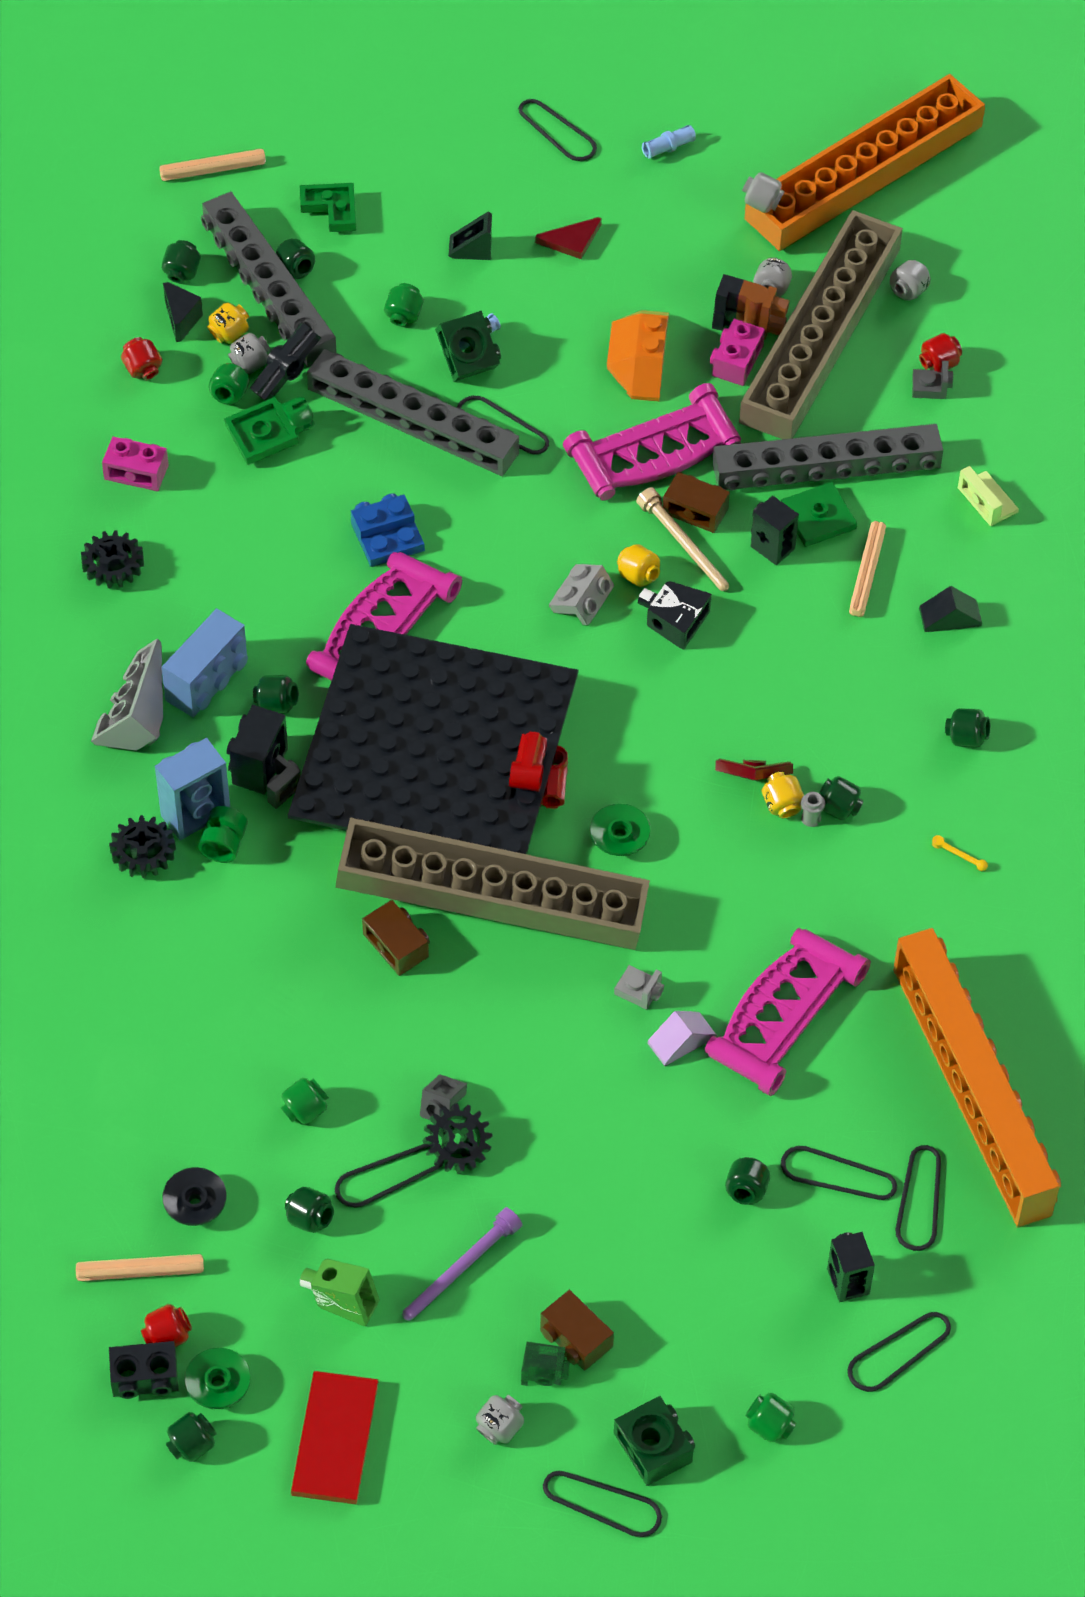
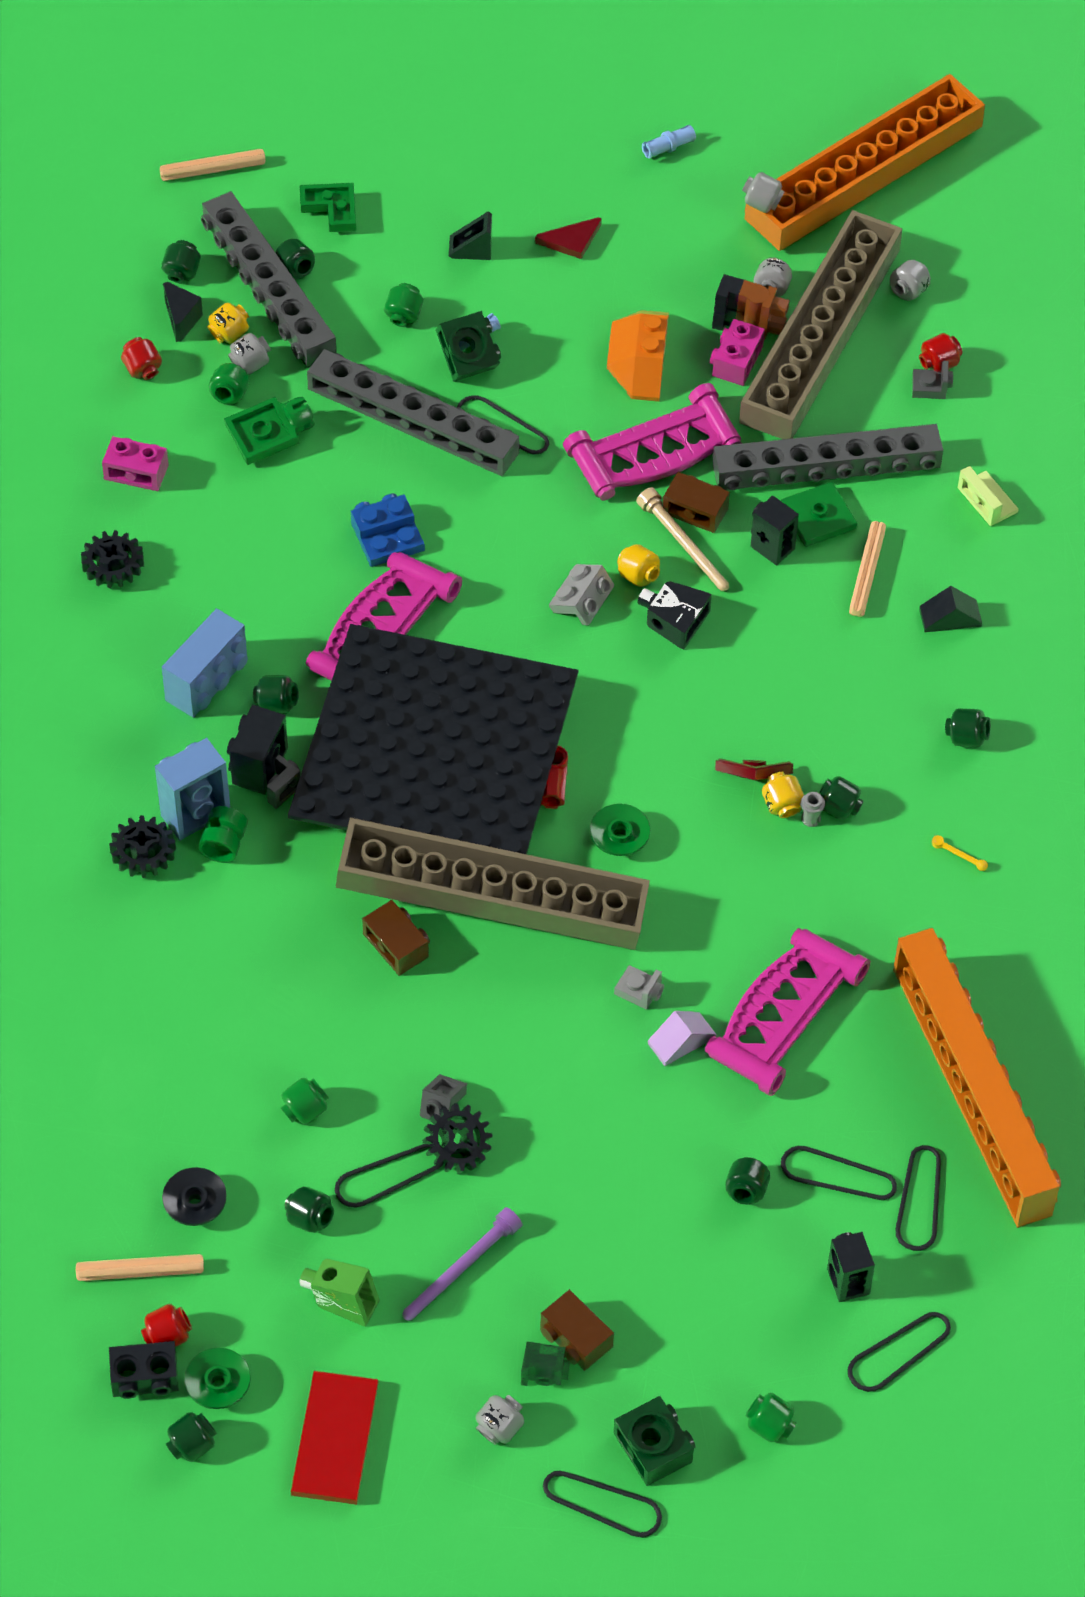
(137, 704): light grey wedge -> none
(285, 362): black piece -> none
(528, 768): red piece -> none
(565, 122): black piece -> none

